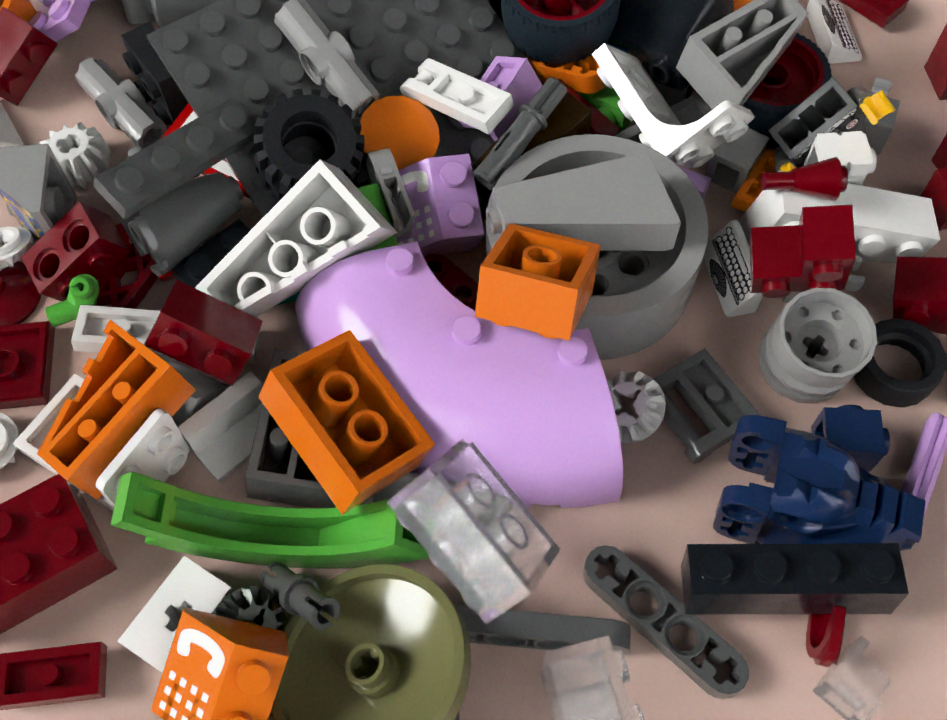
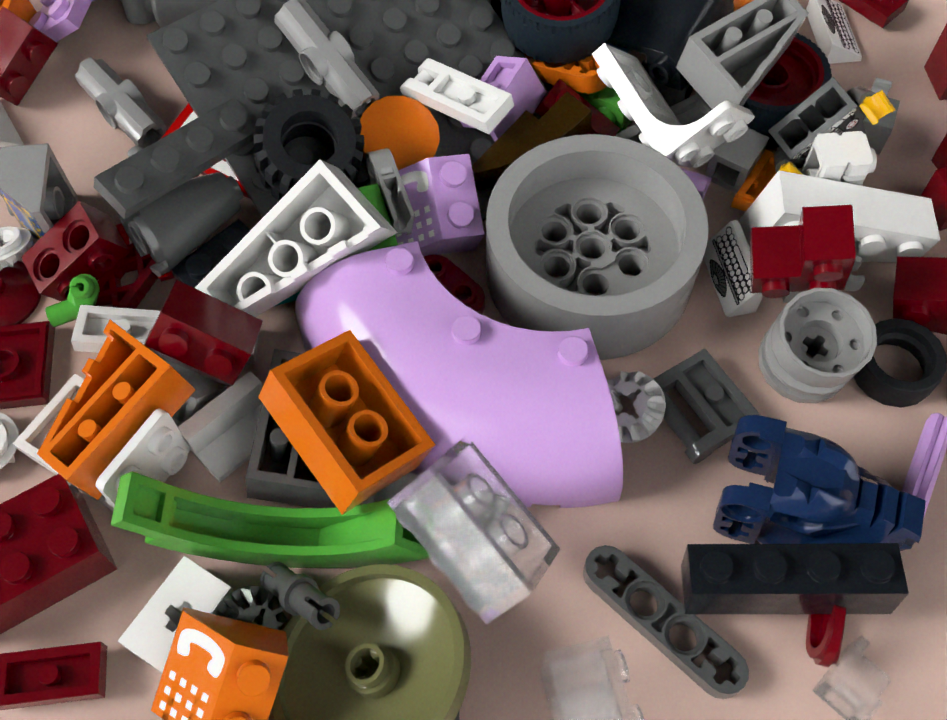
(80, 153): white gear -> none
(154, 79): black brick -> none
(520, 133): dark grey axle -> none
(537, 281): orange brick -> none
(543, 630): dark grey beam -> none
(602, 203): light grey slope -> none
(820, 179): dark red cone -> none
(856, 431): dark blue brick -> none

